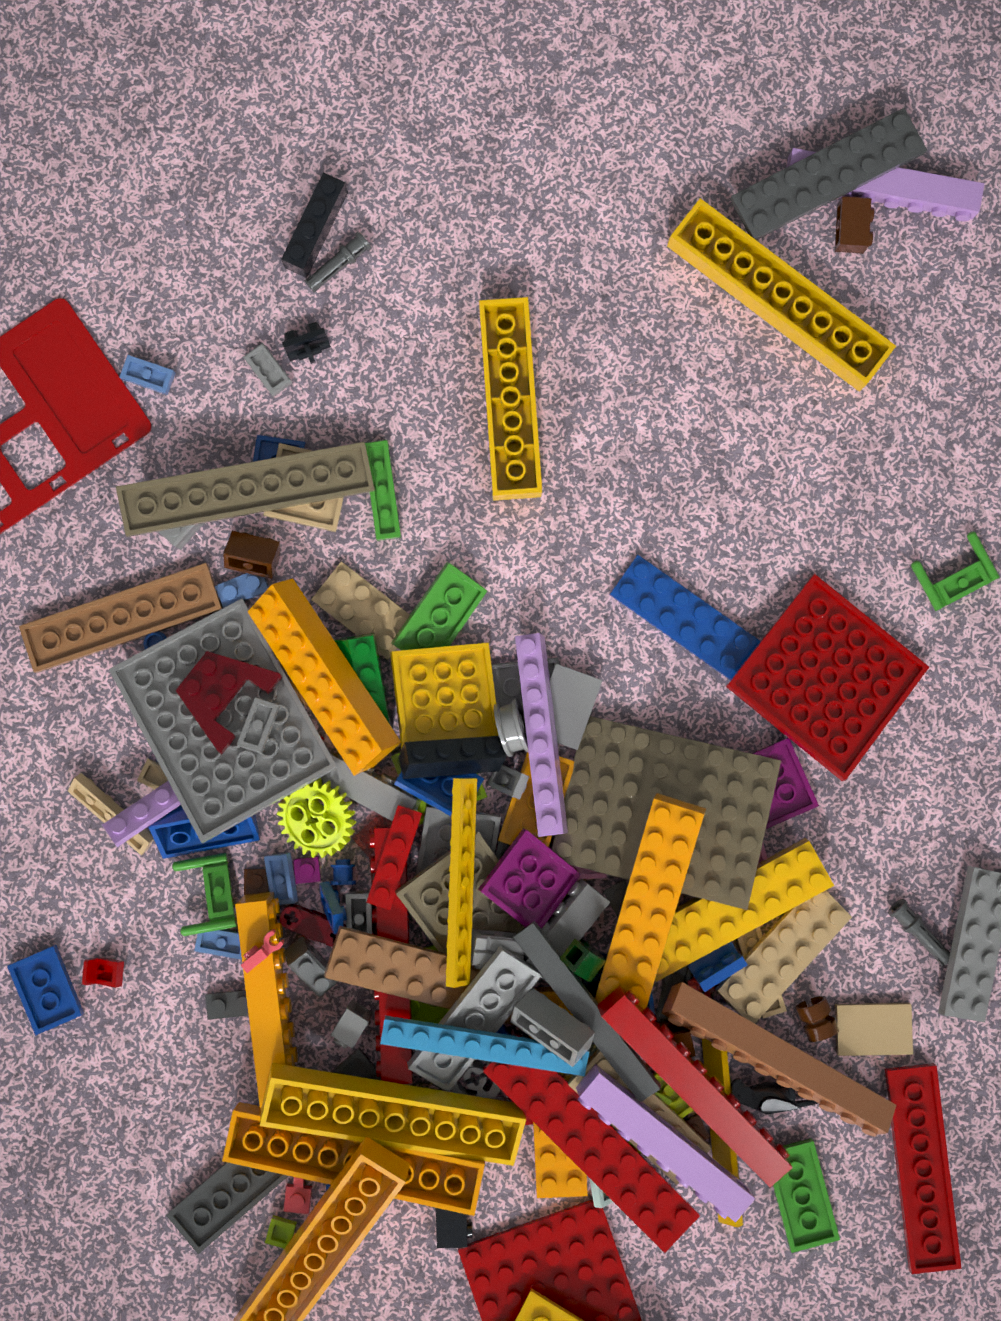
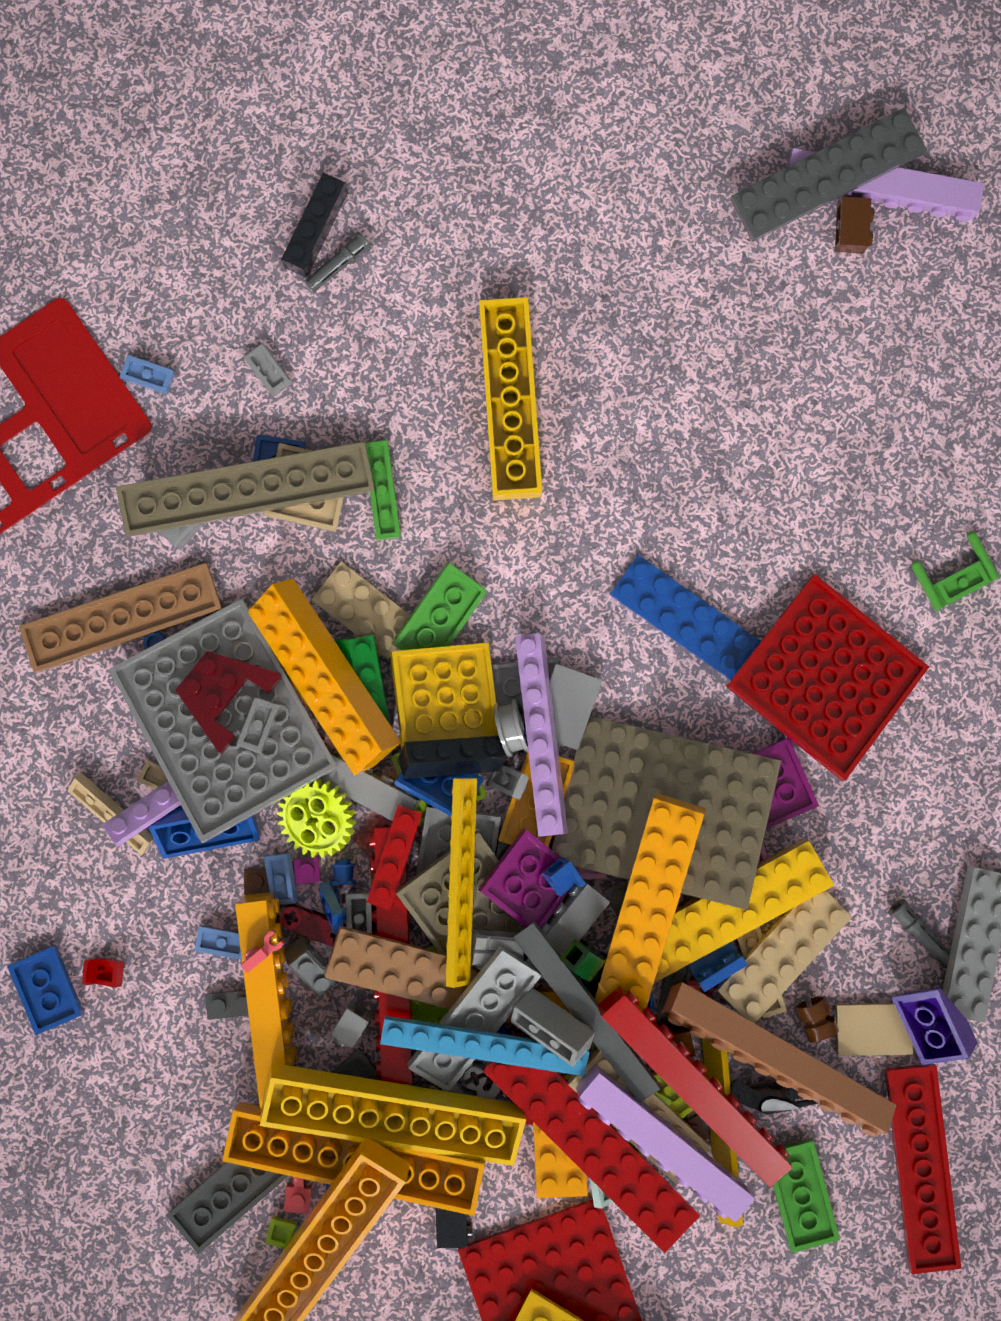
(217, 890): bright green plate -> none
(244, 586): medium blue plate -> none
(251, 554): reddish brown brick -> none
(307, 344): black hips -> none
(562, 876): none -> blue panel
(780, 295): yellow brick -> none
(935, 1026): none -> dark purple slope

